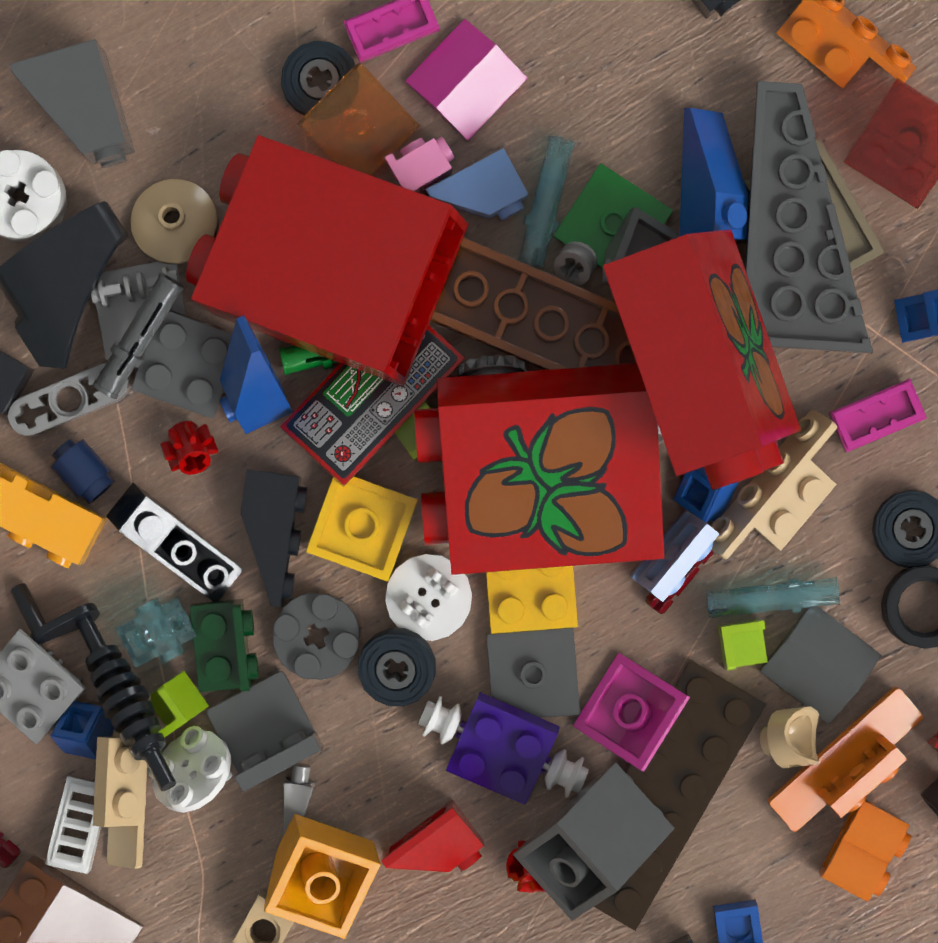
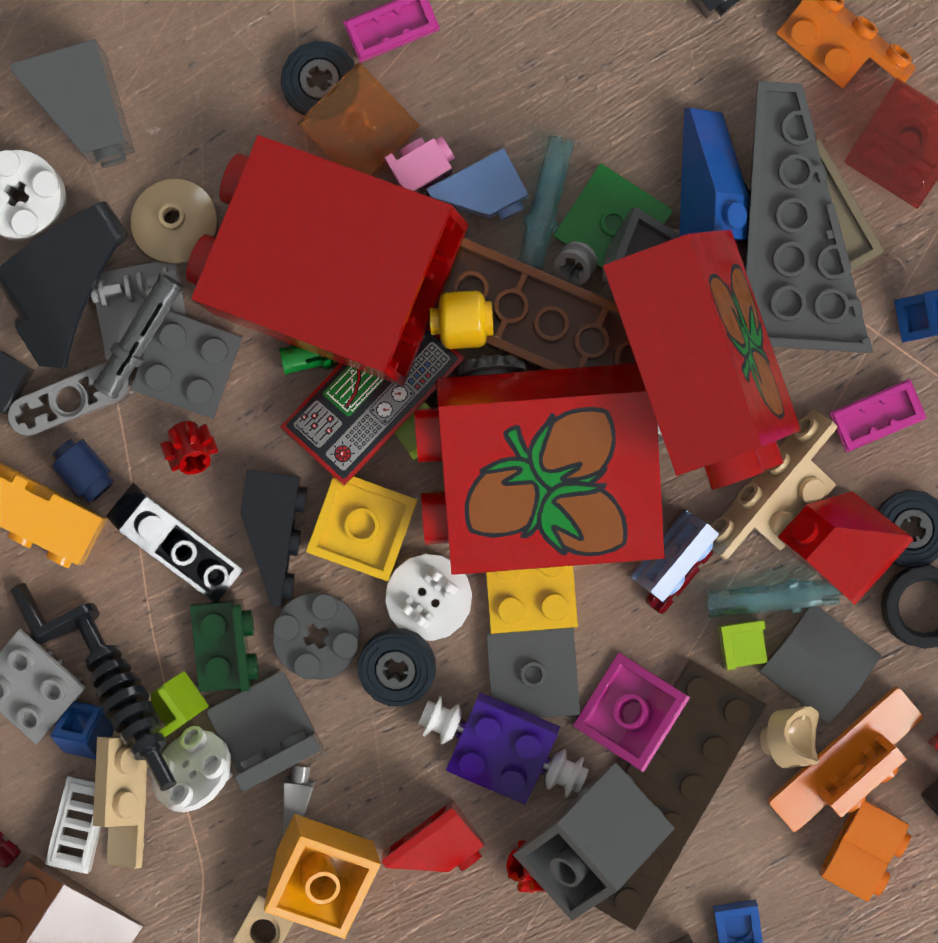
(156, 632): clear light blue brick -> none
(250, 382): blue slope -> none
(462, 319): none -> yellow head
(466, 79): slope -> none
(699, 499): blue slope -> none
(845, 543): none -> red slope

